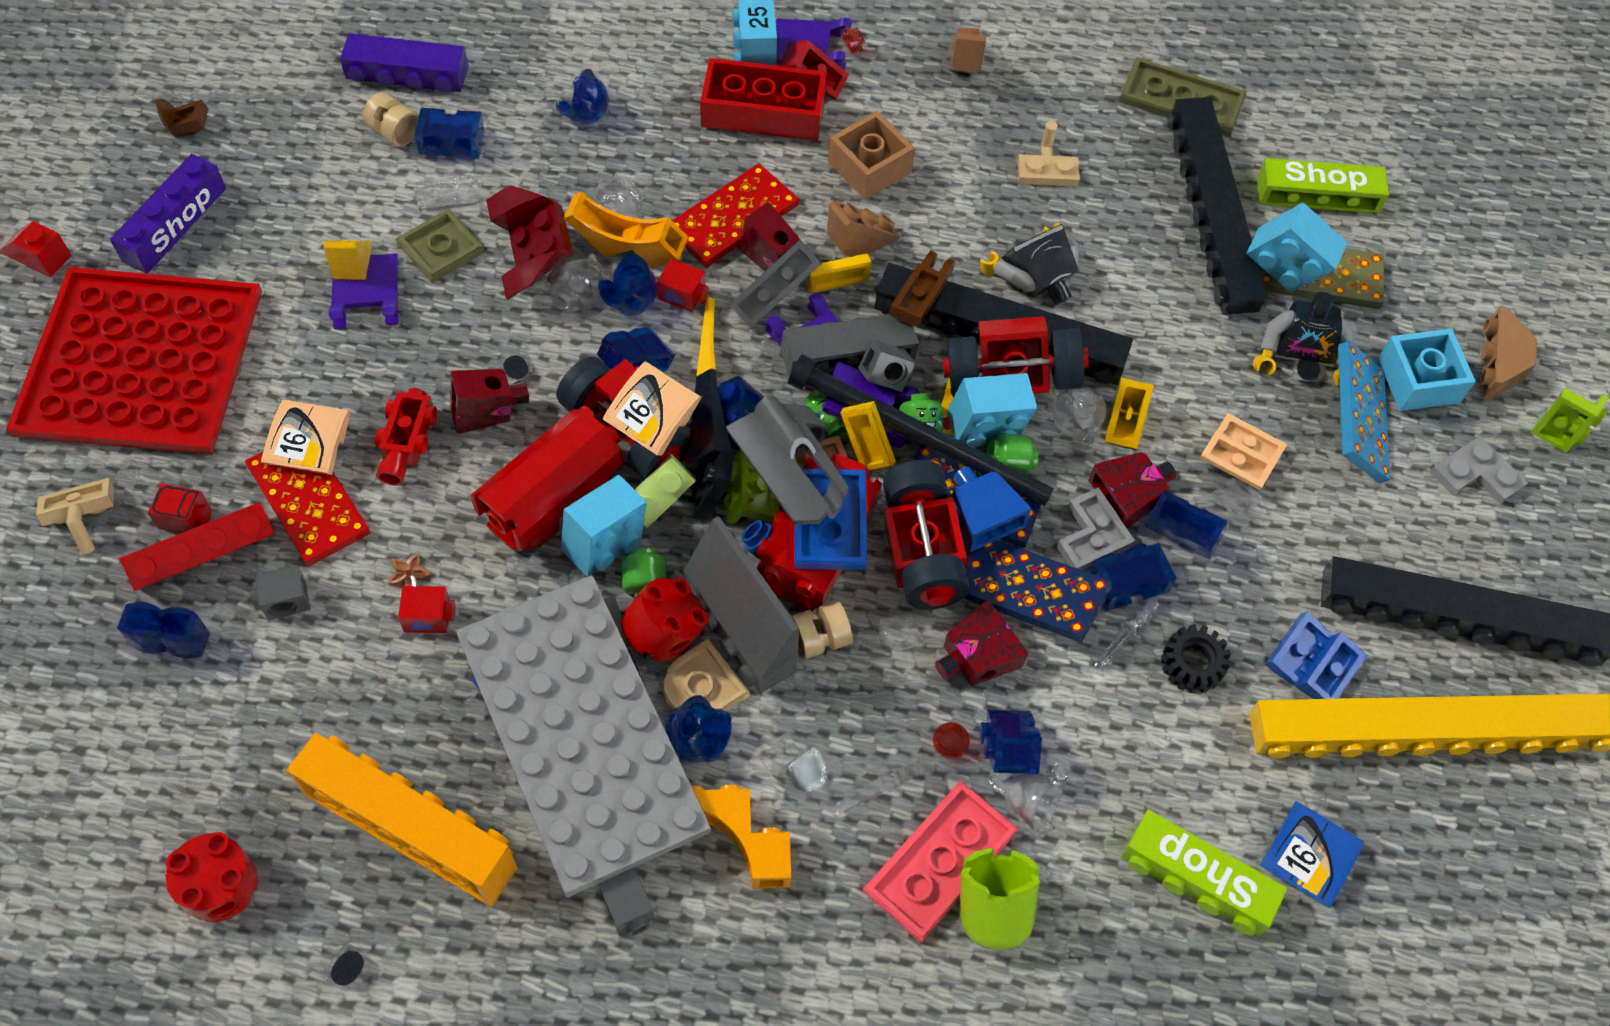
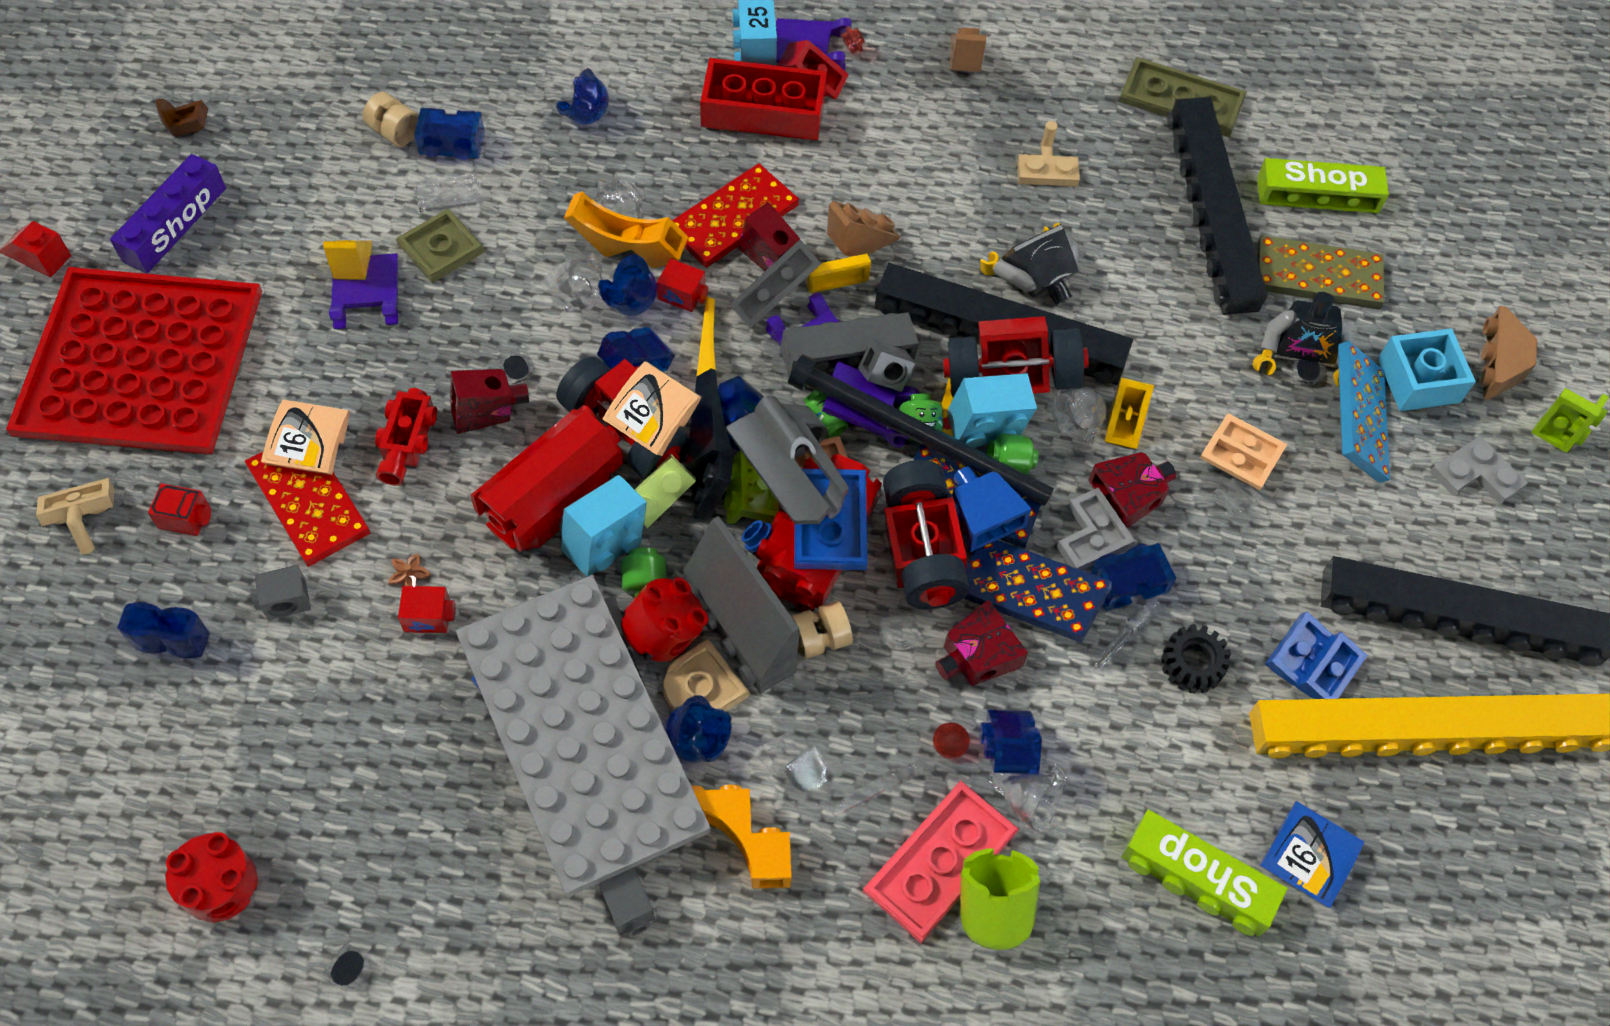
(197, 546): red brick -> none
(404, 62): dark purple brick -> none
(404, 818): light orange brick -> none
(536, 235): dark red piece -> none
(868, 436): yellow tile -> none
(871, 154): medium nougat brick -> none
(921, 290): reddish brown hinge -> none
(1187, 524): clear blue brick -> none
(1297, 247): medium azure brick -> none

